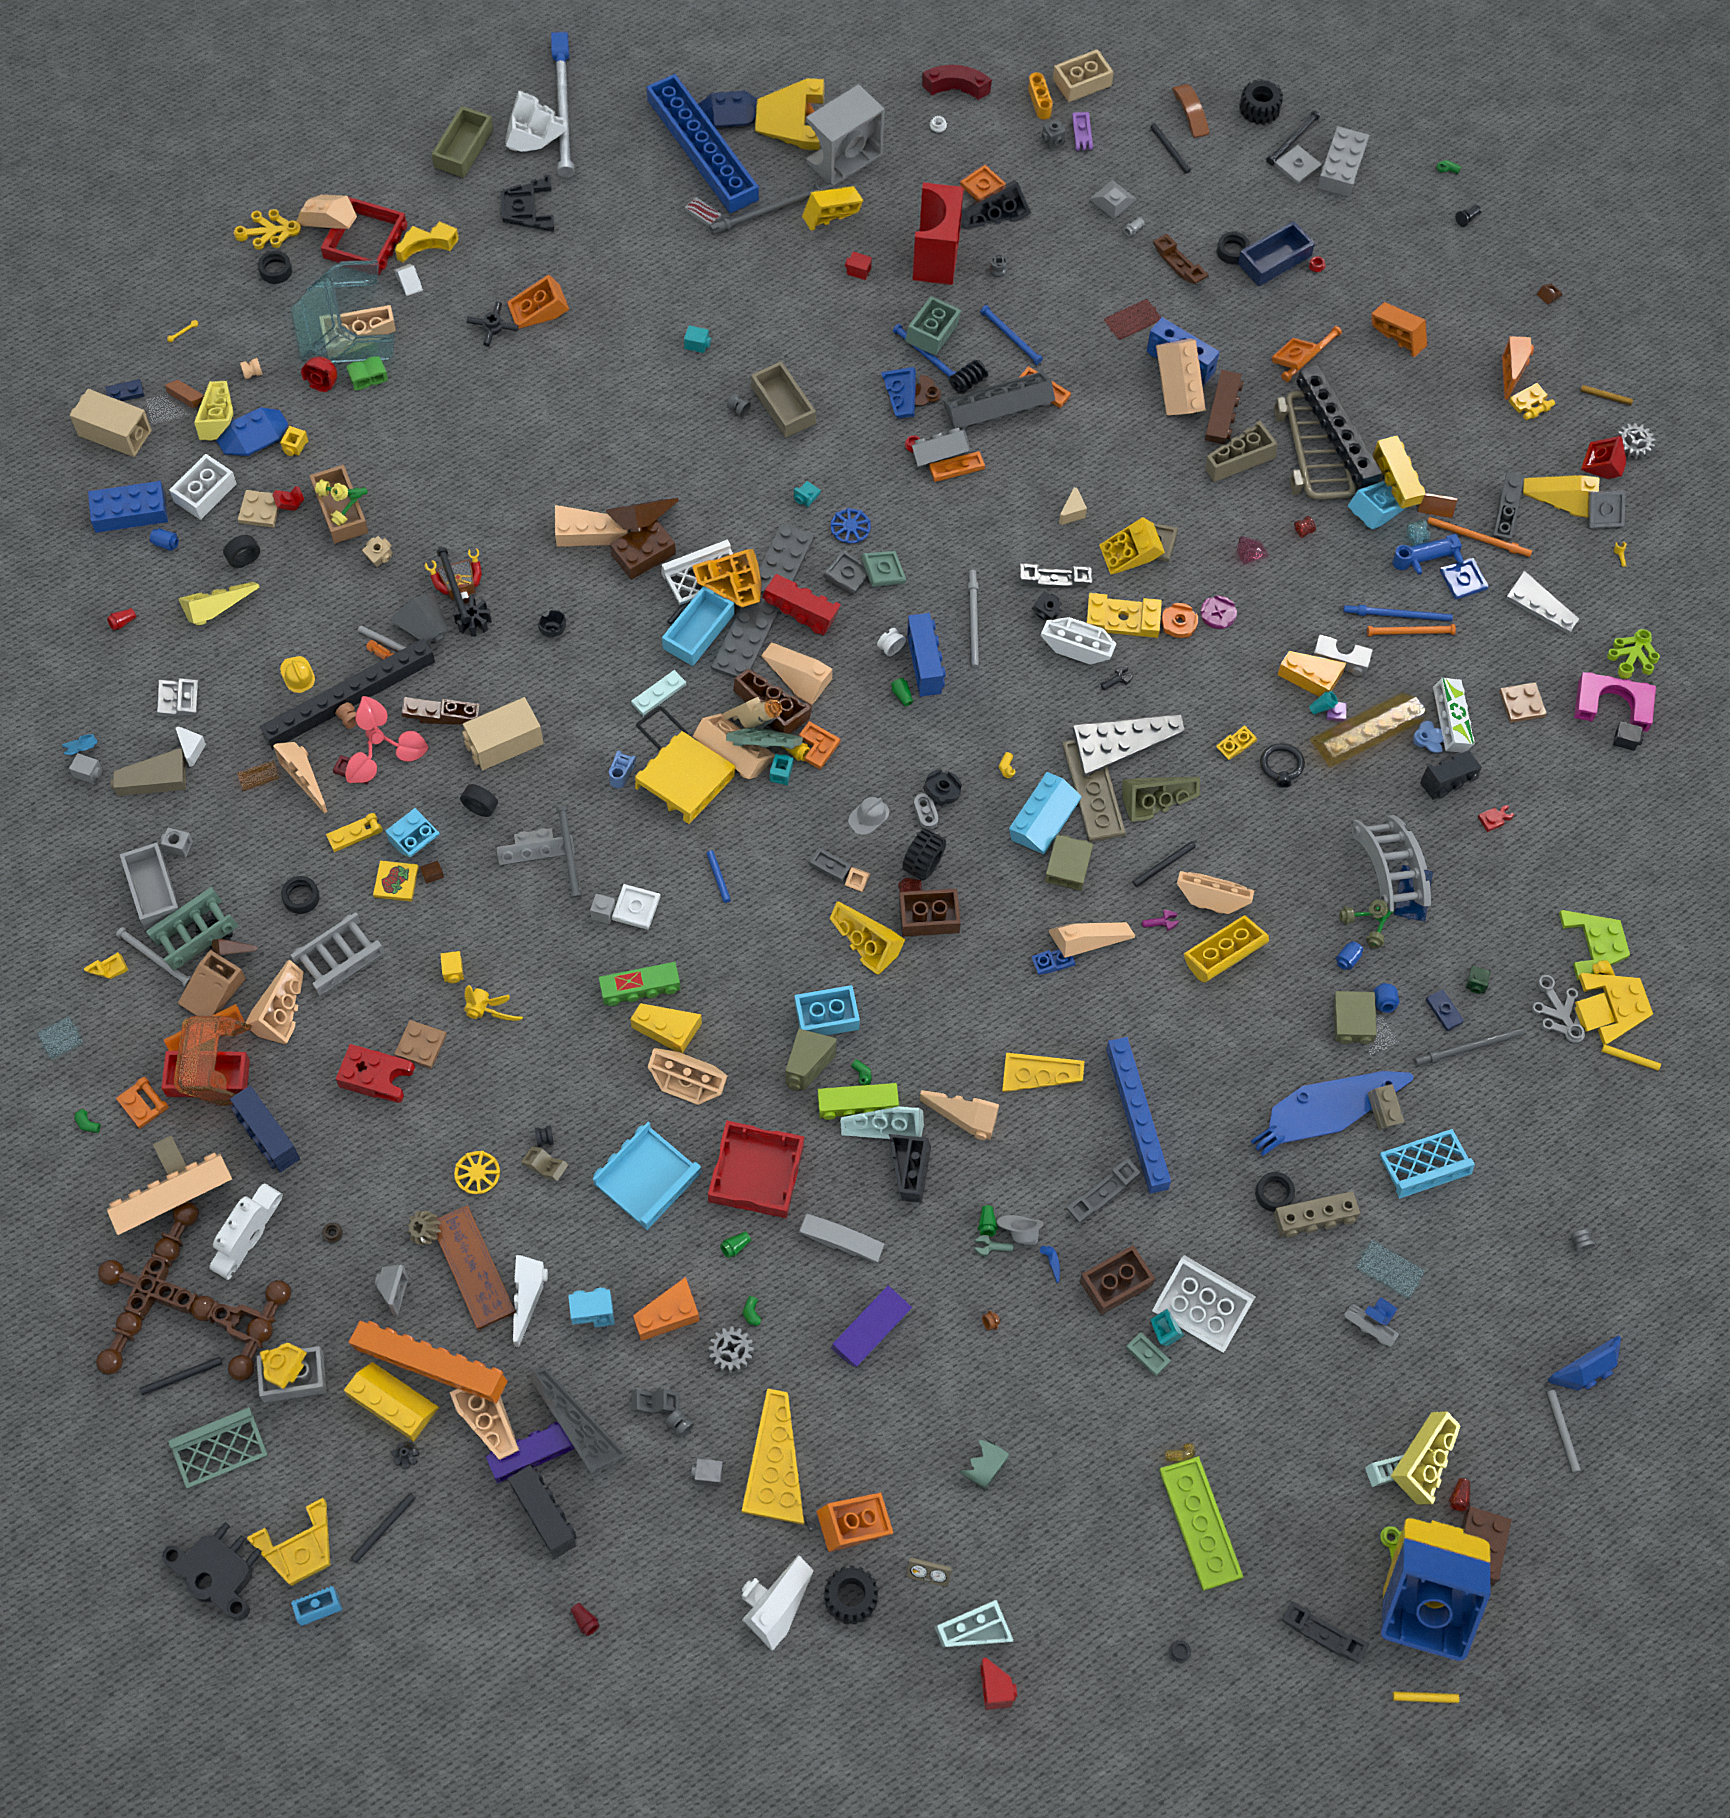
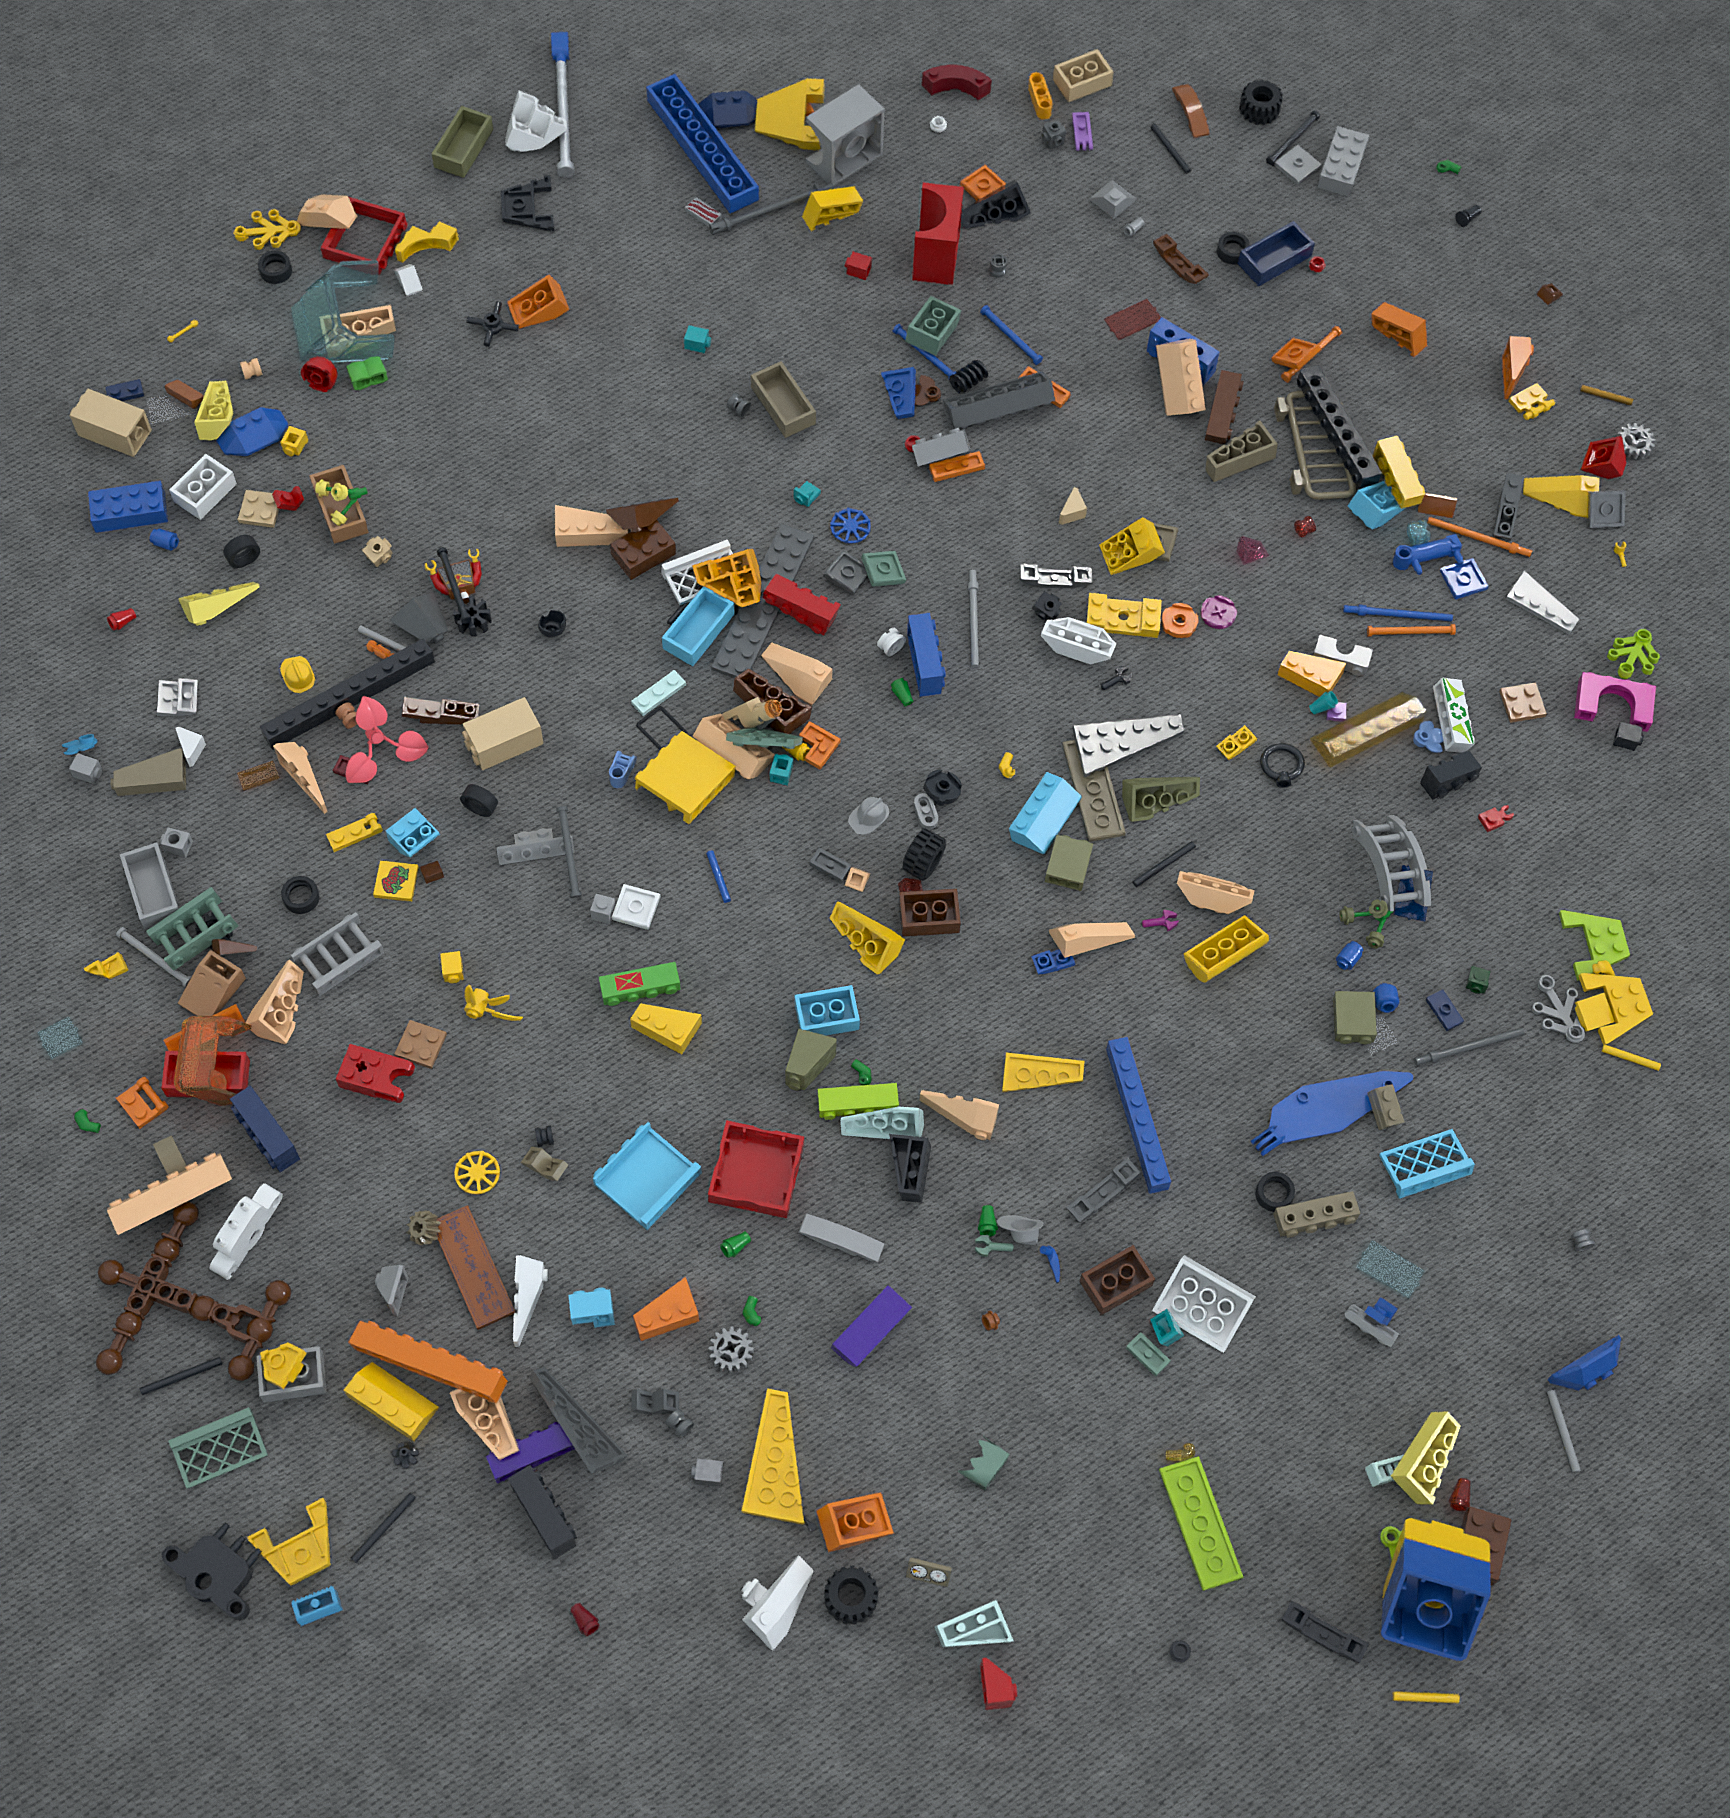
(329, 1227): dark brown plate -> none
(686, 1076): light nougat wedge -> none

